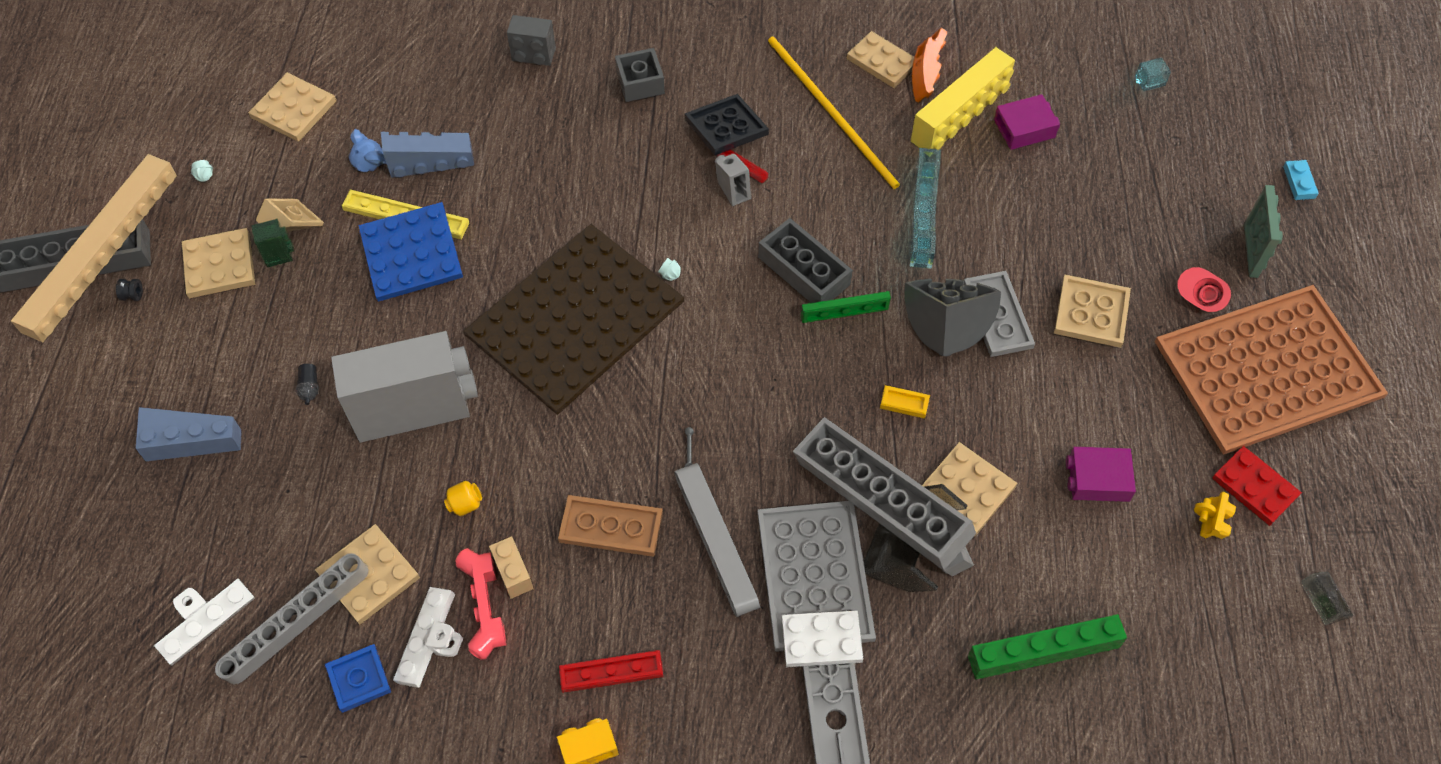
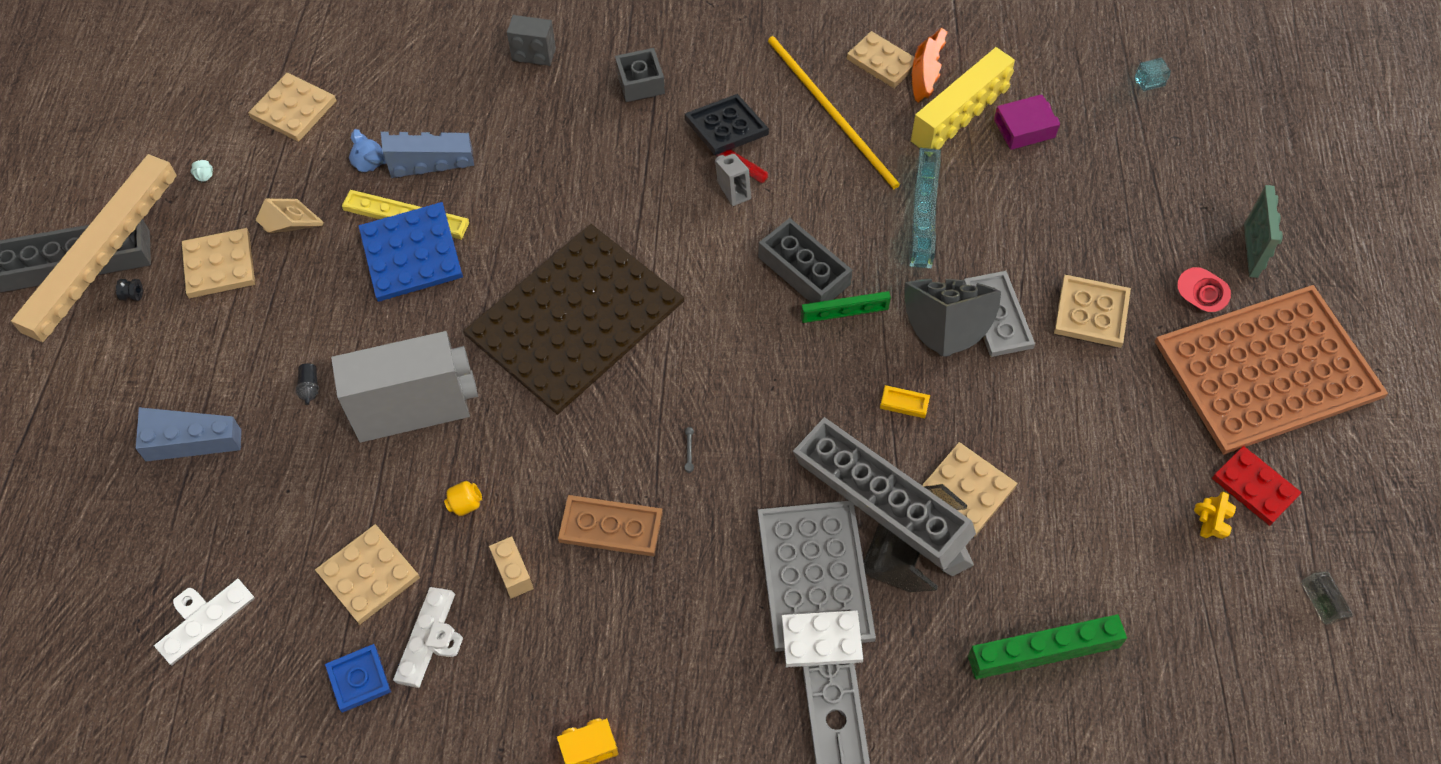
(273, 242): clear green brick -> none
(281, 619): light grey beam -> none
(492, 630): coral plate -> none
(610, 671): red tile -> none
(670, 270): light aqua plate -> none
(717, 540): light grey beam -> none
(1101, 474): magenta brick -> none
(1300, 180): medium azure plate -> none

